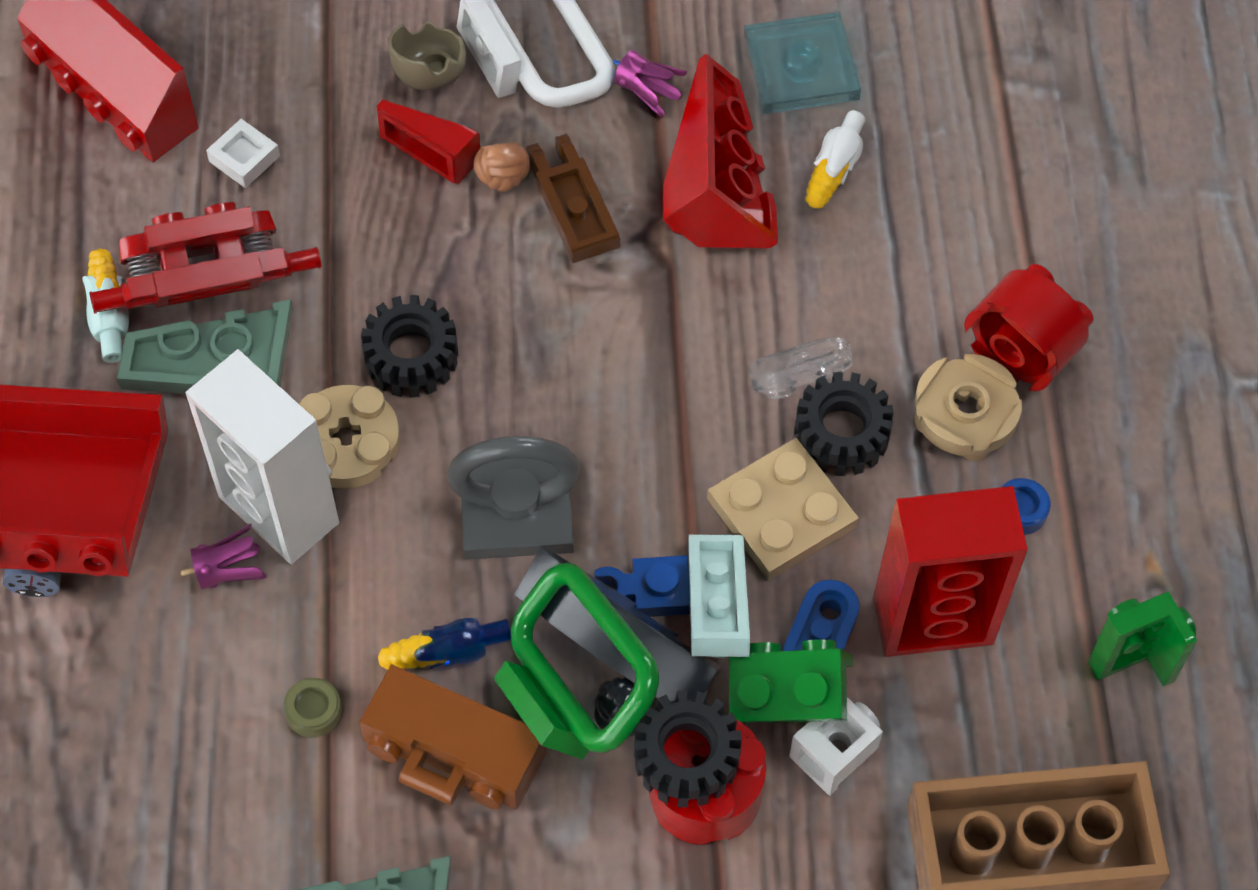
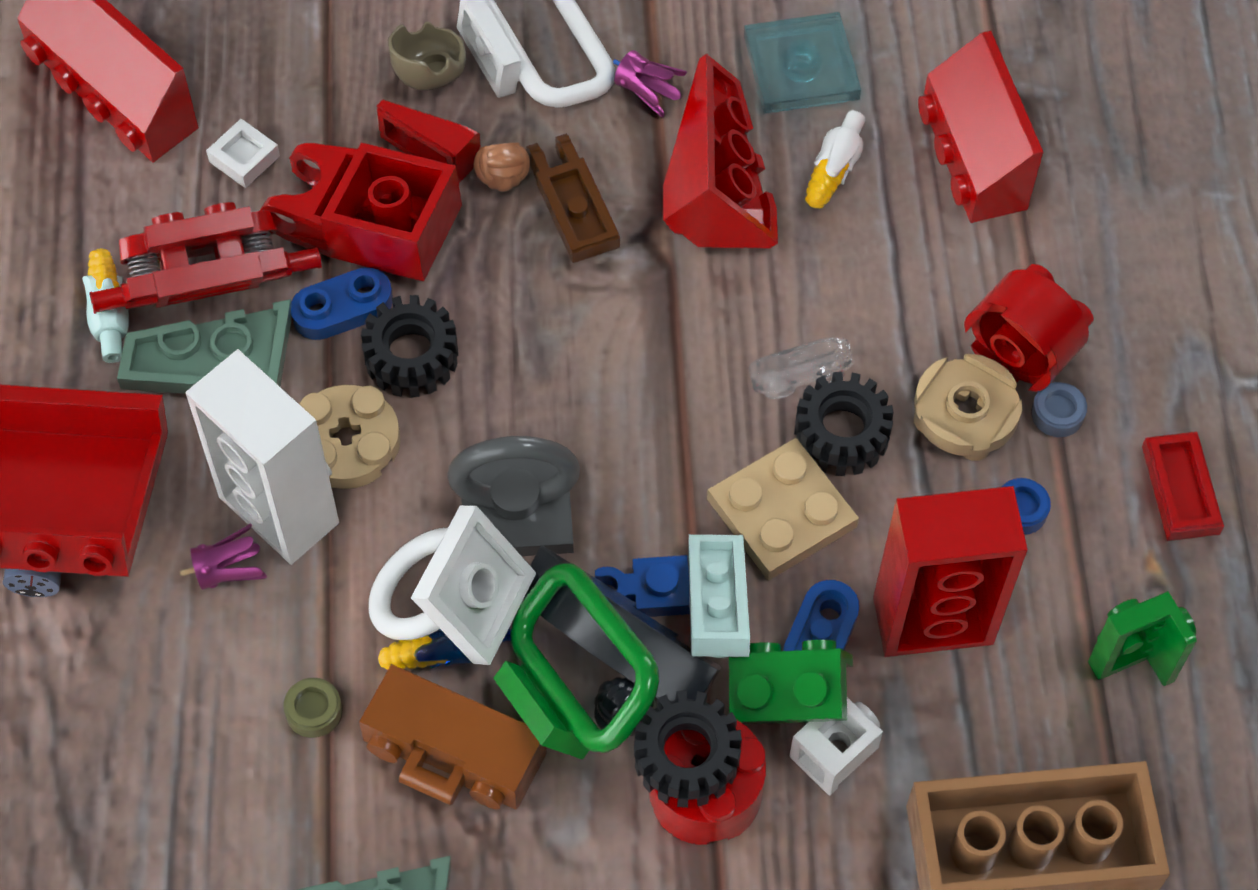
(343, 304): none -> blue plate
(370, 207): none -> red brick
(465, 591): none -> white tile
(982, 131): none -> slope
(1059, 409): none -> sand blue tile
(1182, 486): none -> red tile

